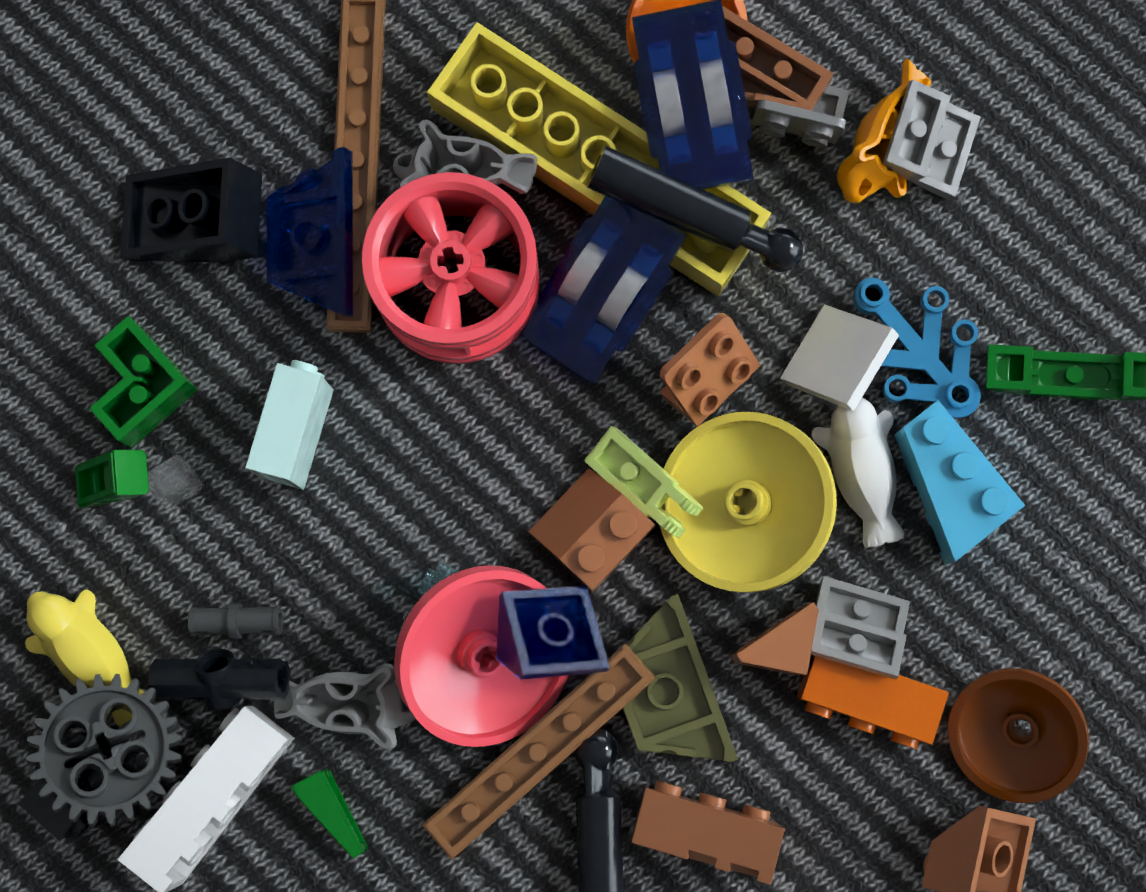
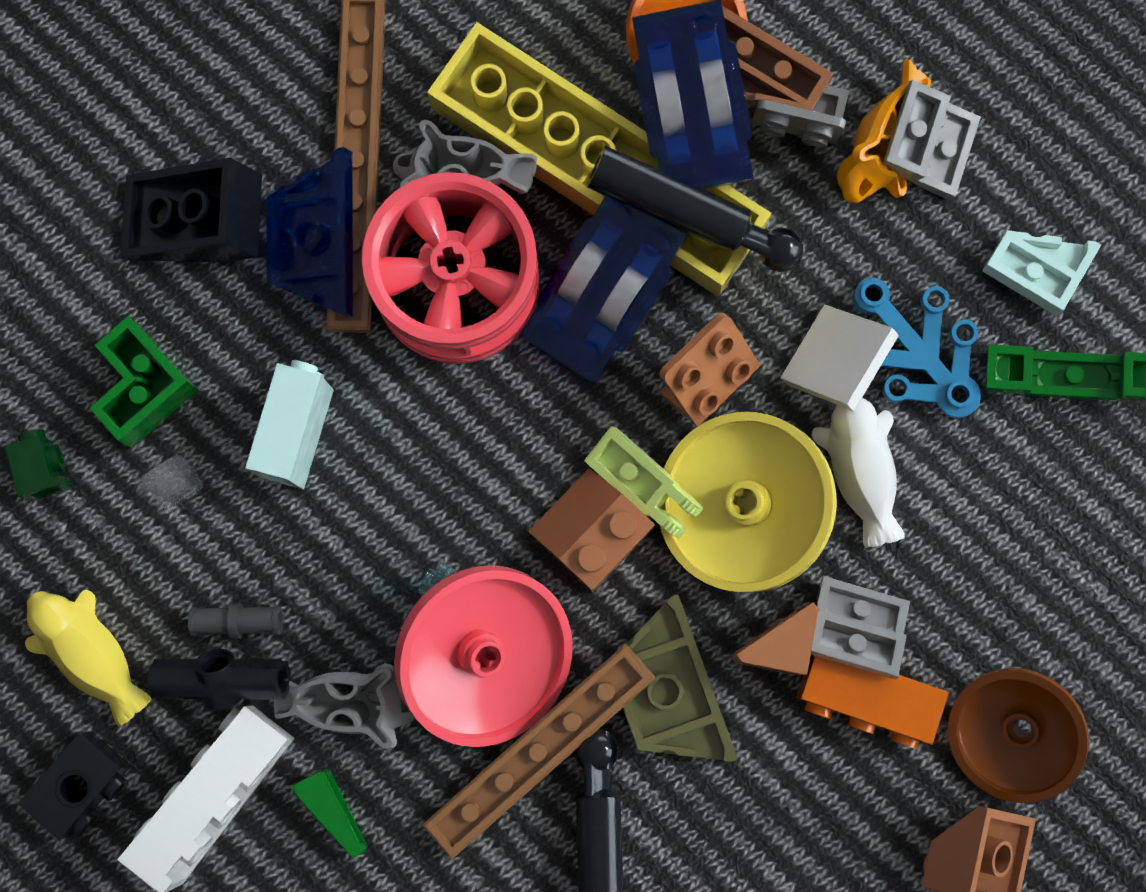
(37, 466): none -> dark green brick
(111, 478): green slope -> none
(119, 788): dark grey gear -> none
(549, 633): clear blue slope -> none
(708, 831): nougat wedge -> none
(955, 482): medium azure wedge -> none
(1041, 267): none -> light aqua wing

